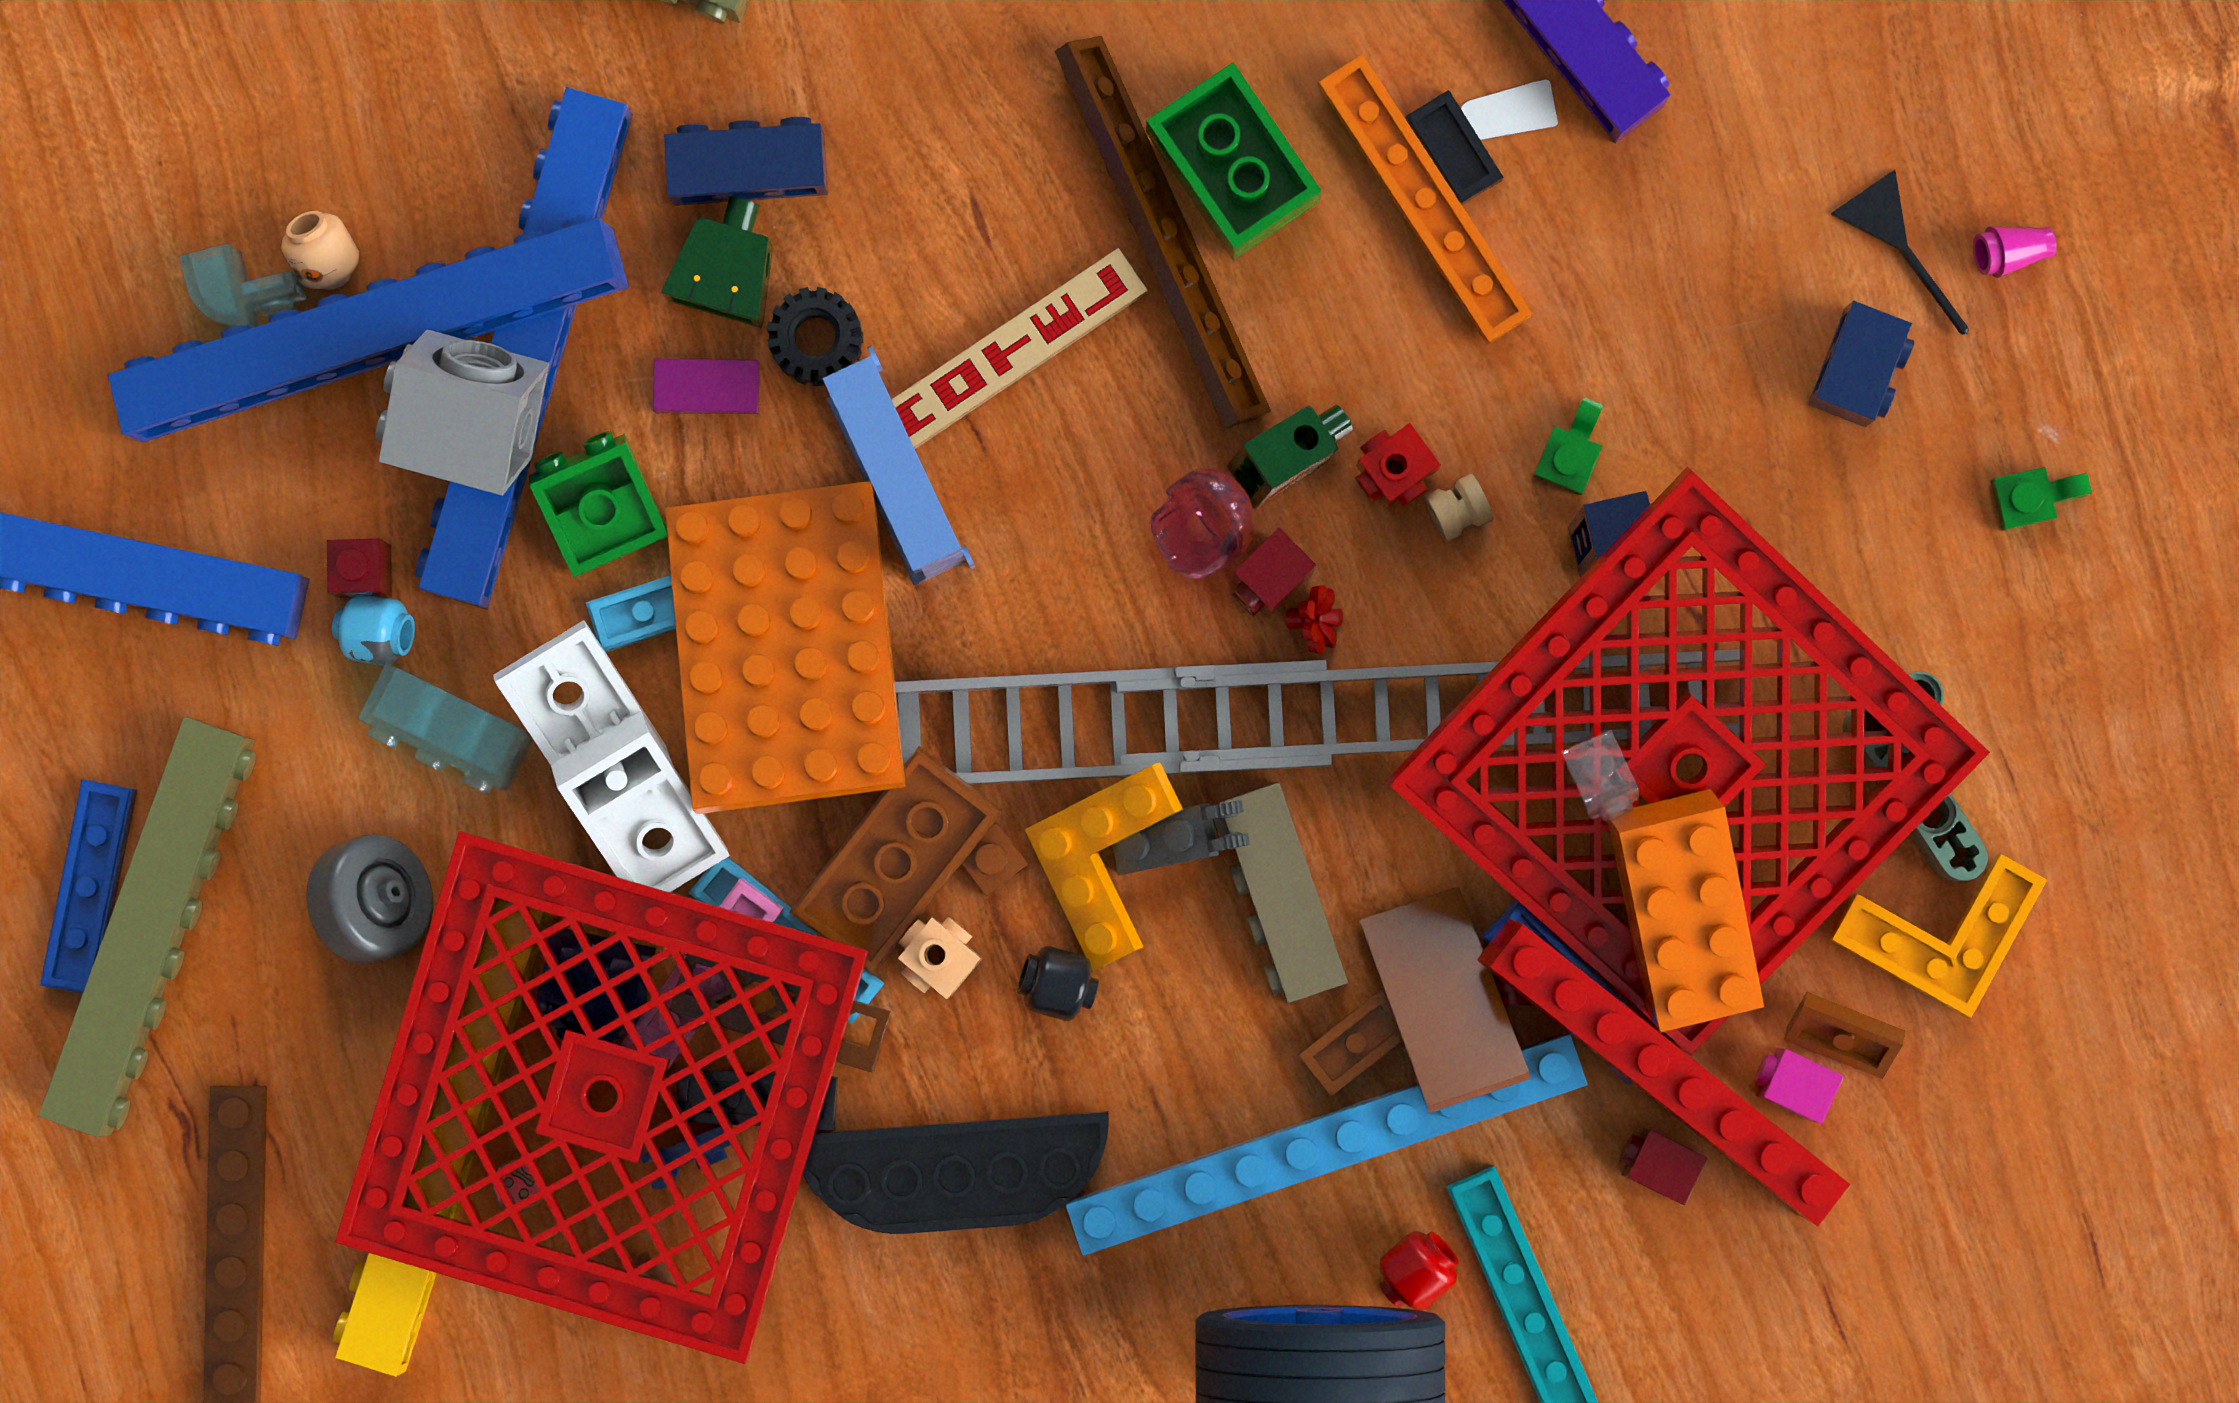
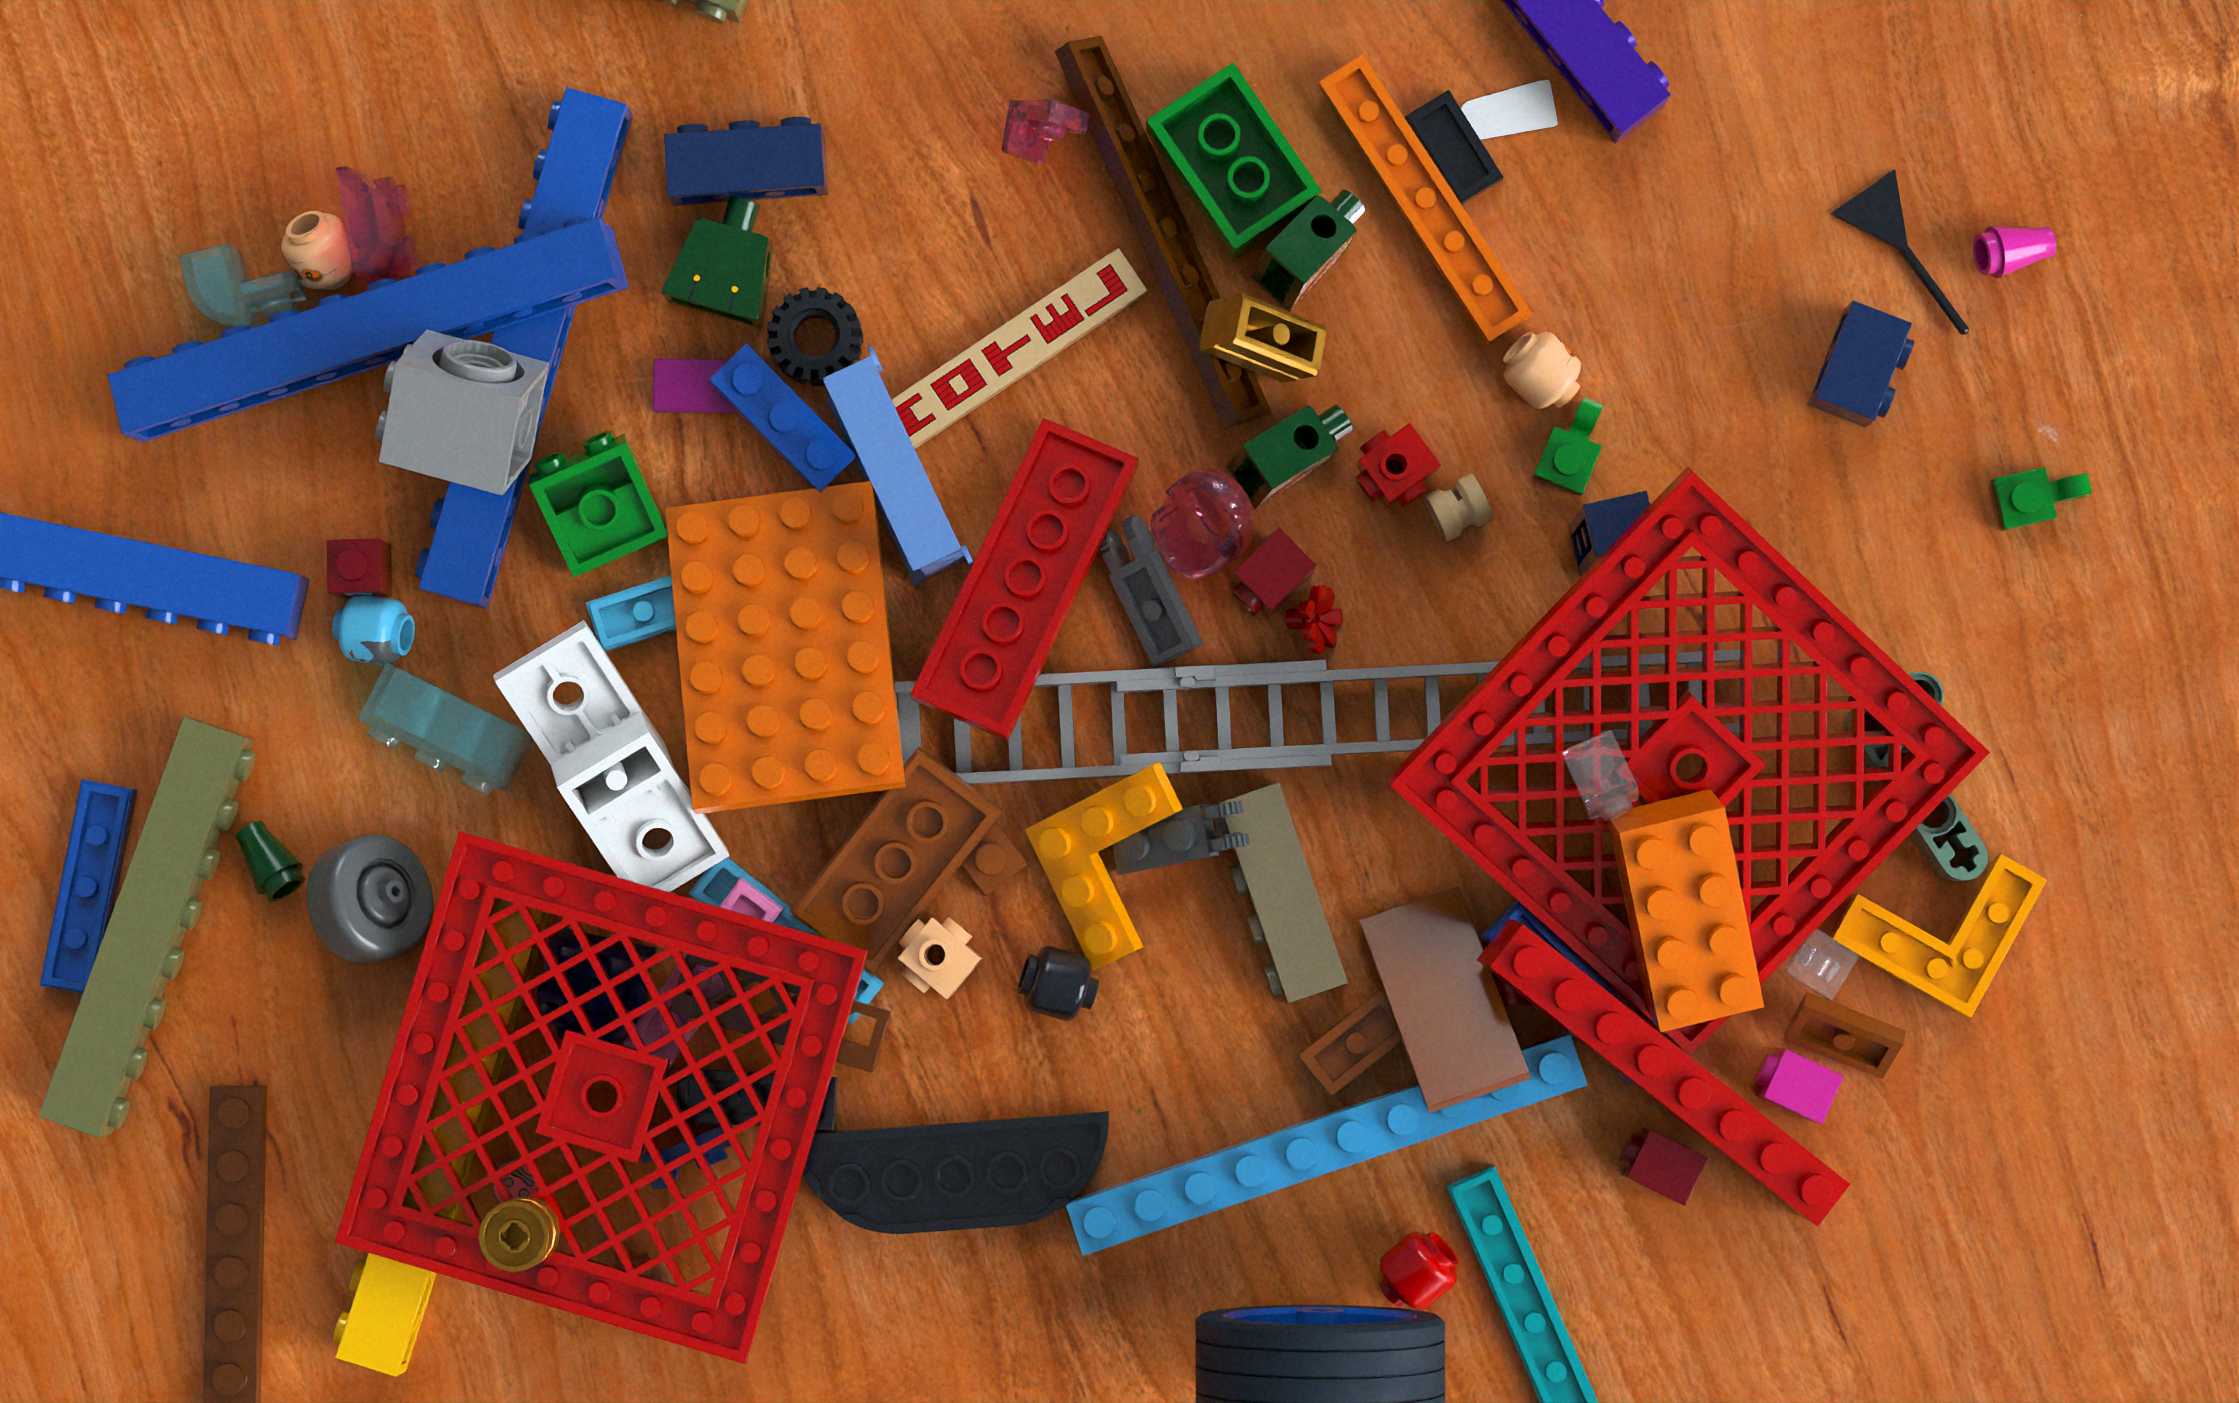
(270, 863): none -> dark green cone
(376, 226): none -> clear pink slope
(519, 1234): none -> pearl gold wheel
(781, 418): none -> blue plate
(1024, 579): none -> red plate
(1035, 123): none -> clear pink bracket
(1149, 593): none -> dark grey hinge
(1262, 338): none -> pearl gold brick
(1308, 248): none -> dark green torso
(1542, 370): none -> light nougat head
(1821, 964): none -> clear tile

